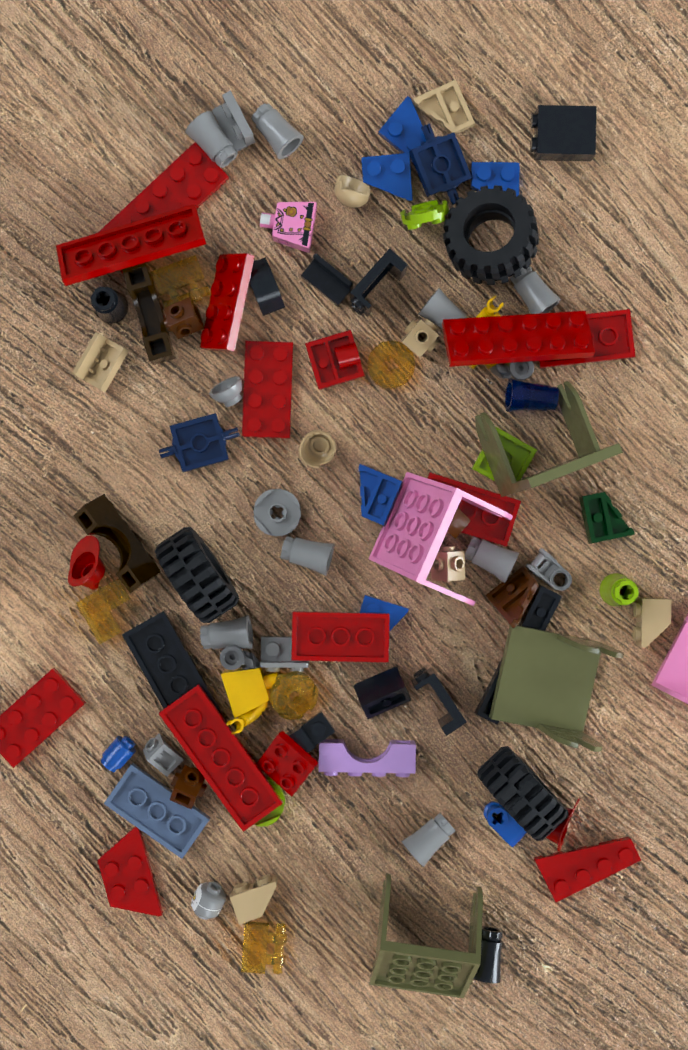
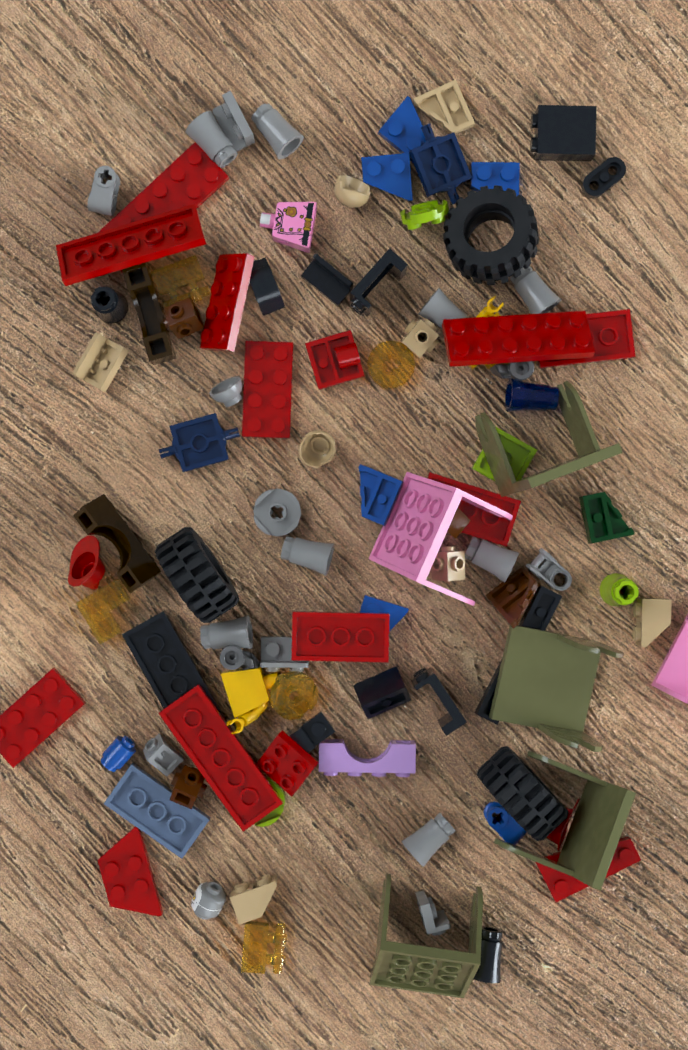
(104, 195): none -> light grey piece
(433, 921): none -> light grey bracket
(592, 831): none -> olive piece
(602, 178): none -> black plate

